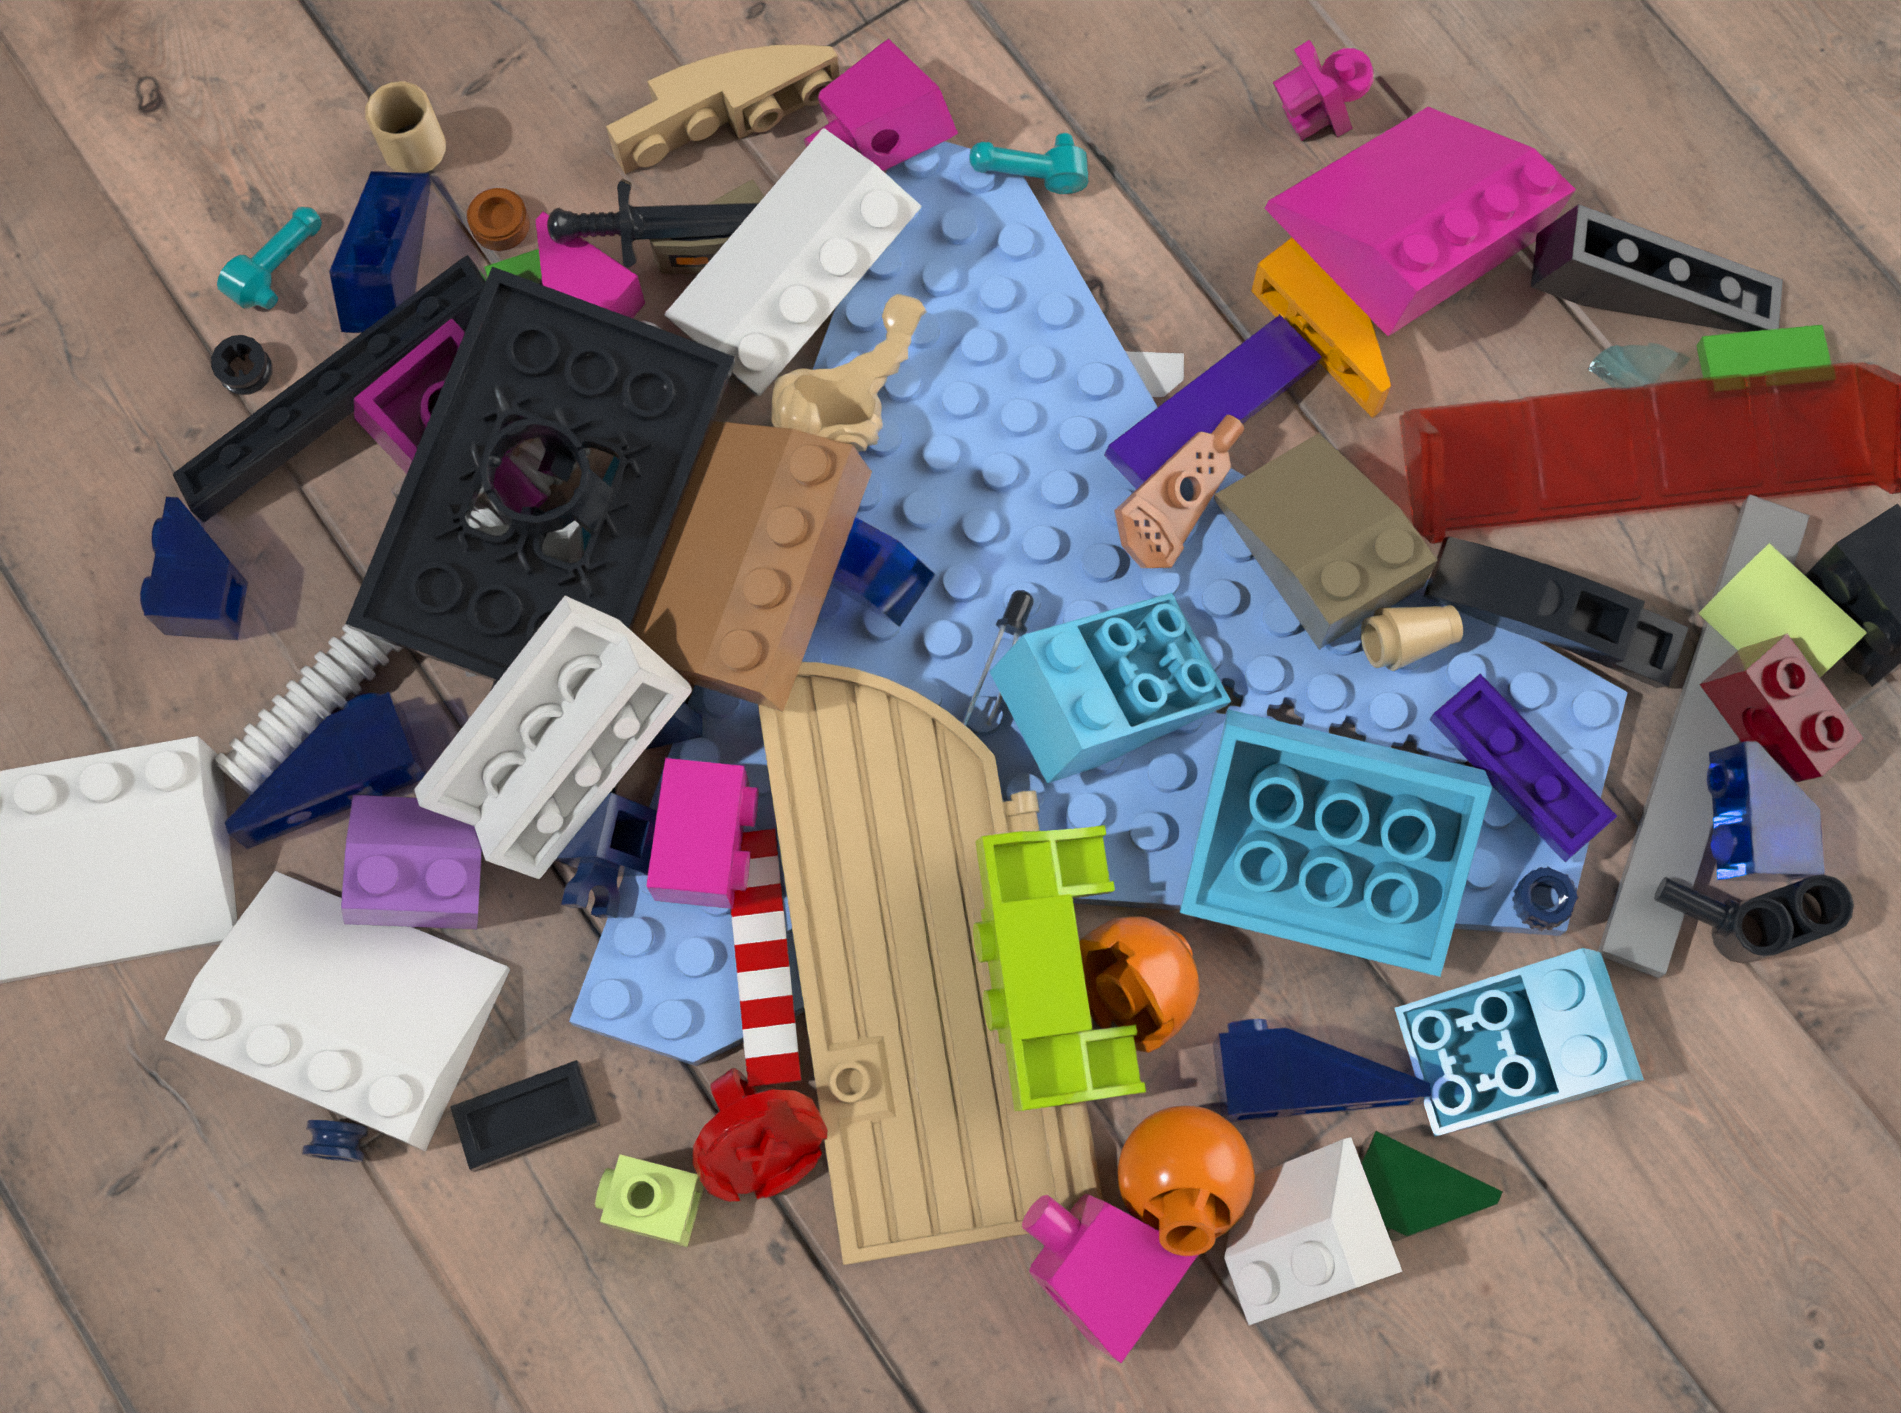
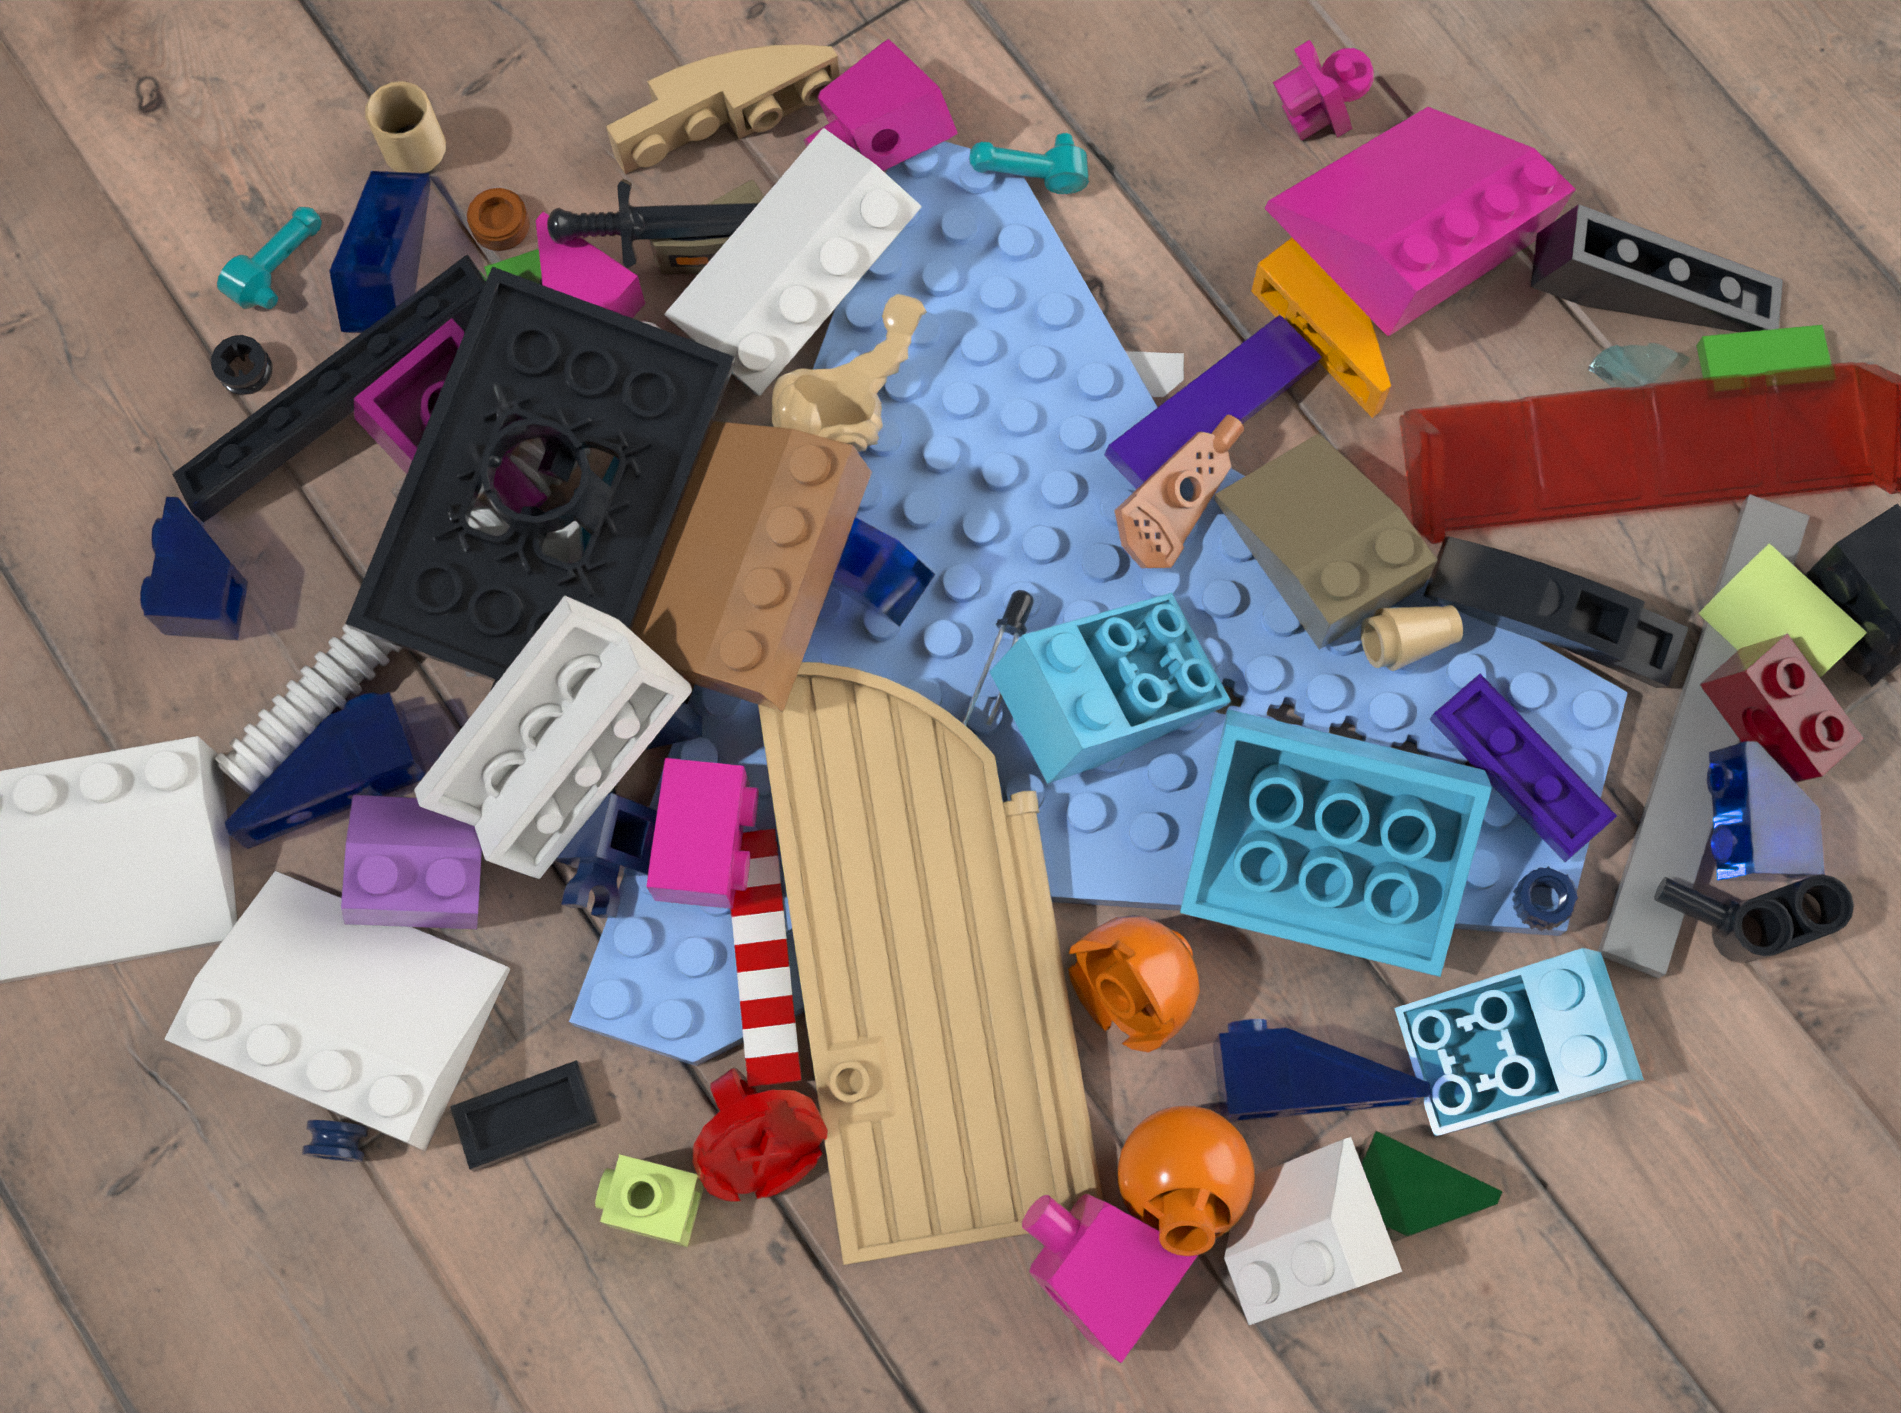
(1038, 968): lime bracket -> none

